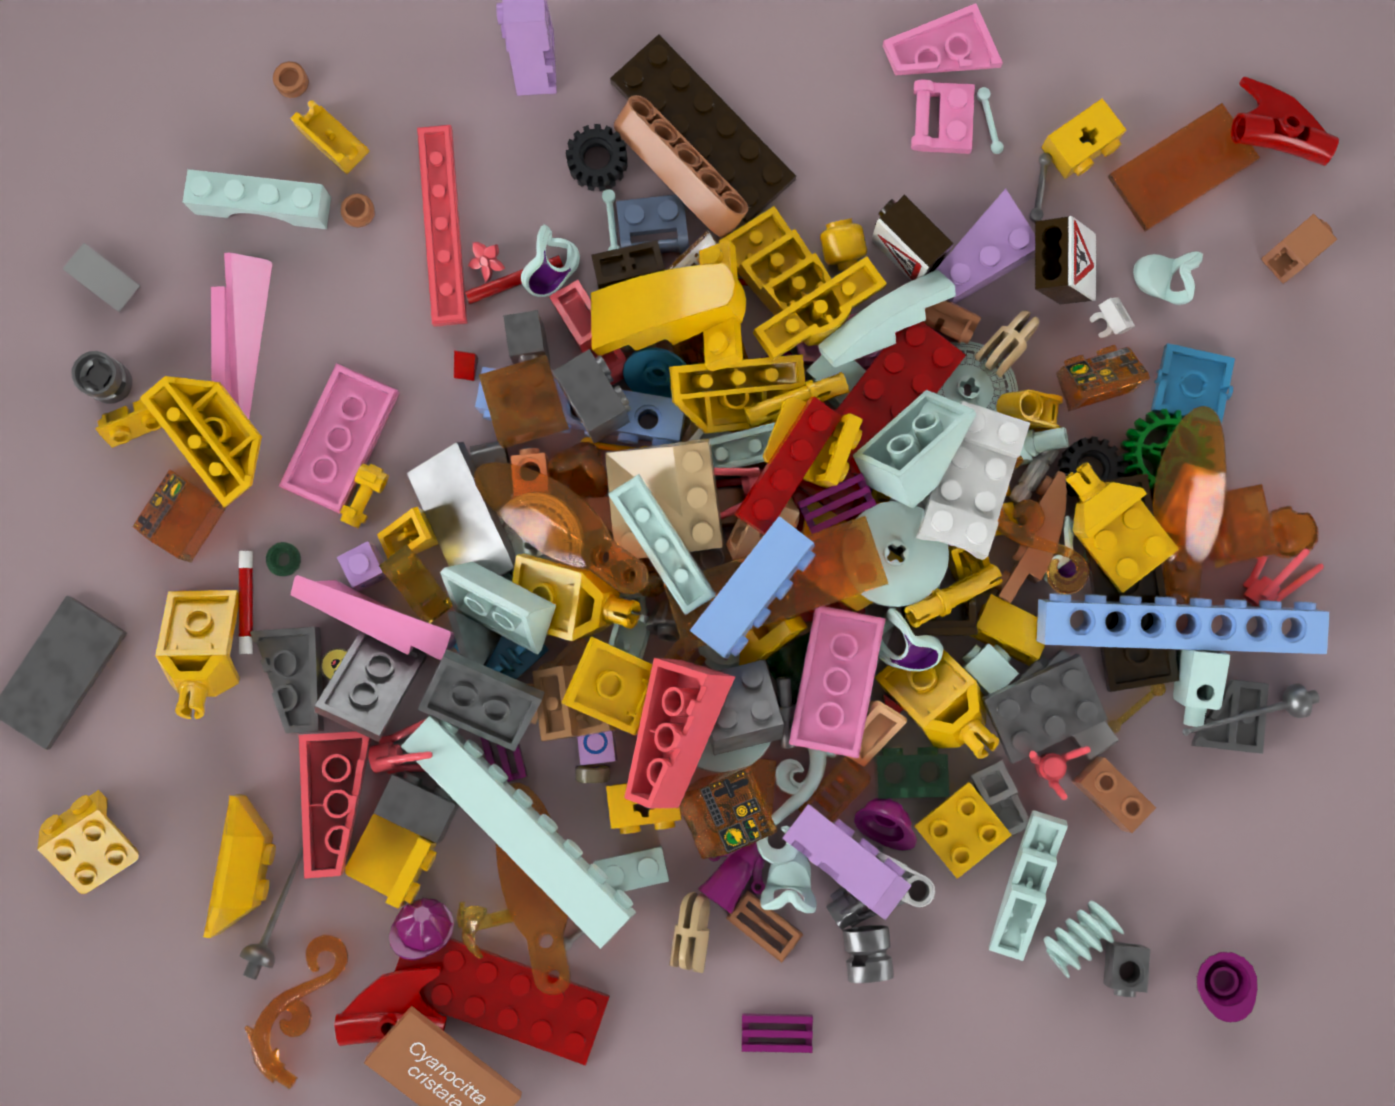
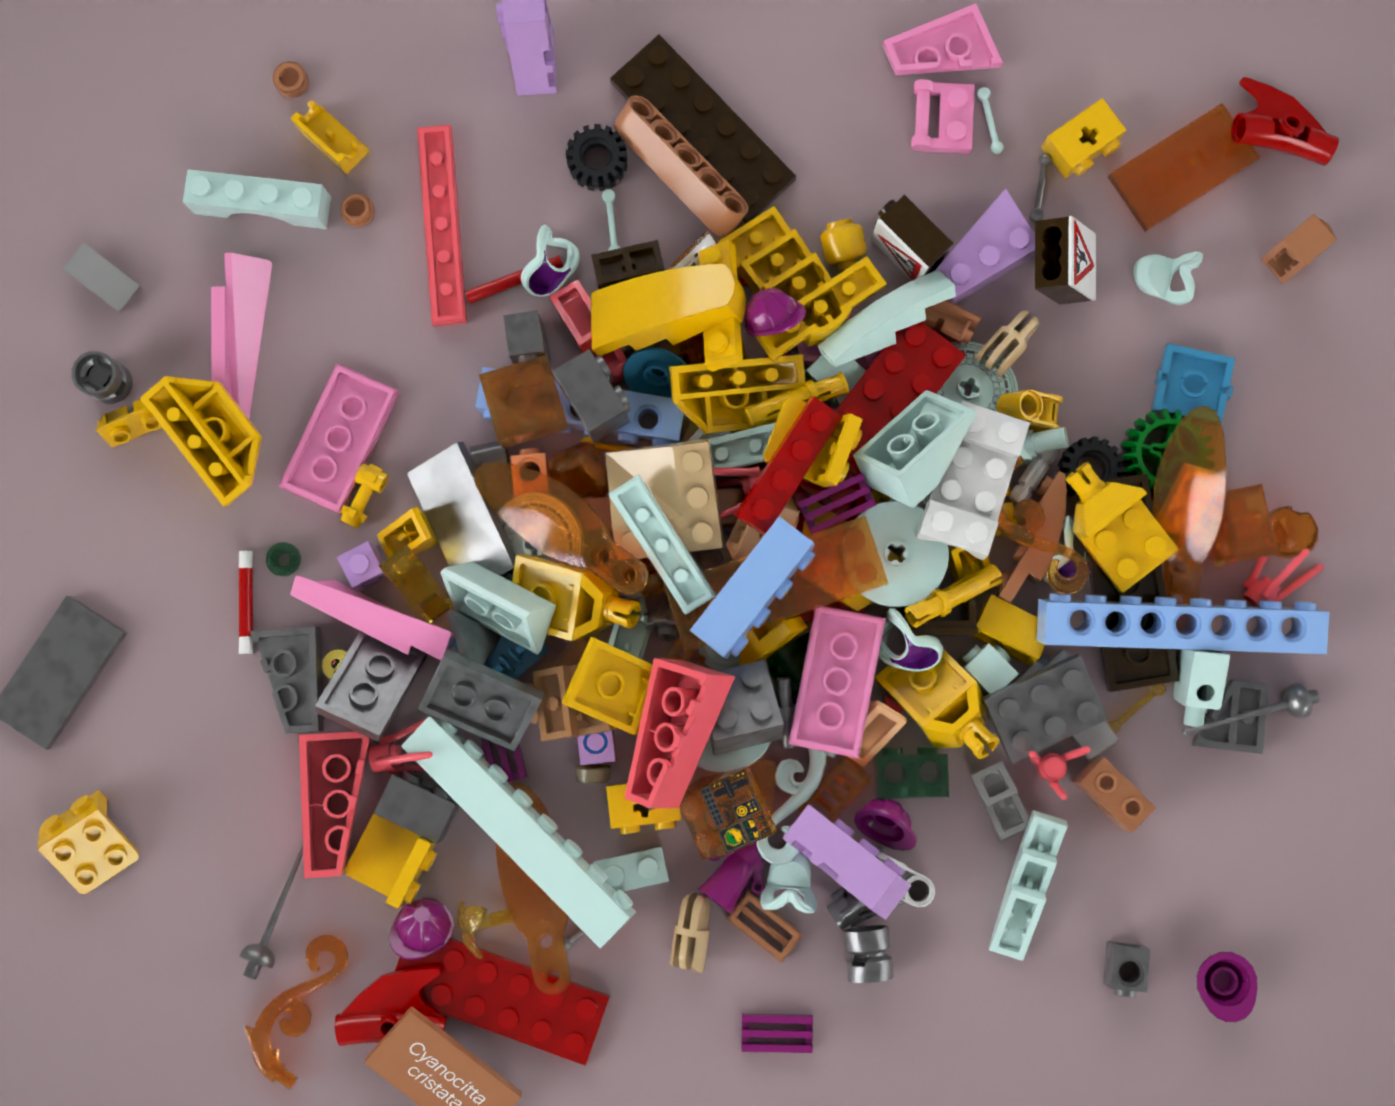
(179, 516): clear orange slope -> none
(197, 646): yellow plate -> none
(241, 866): yellow wedge -> none
(465, 365): red piece -> none
(486, 259): coral plant -> none
(654, 216): sand blue plate -> none
(772, 313): none -> magenta piece
(963, 830): yellow hinge -> none
(1081, 937): light aqua piece -> none
(1100, 377): clear orange slope -> none
(1116, 317): white tile -> none

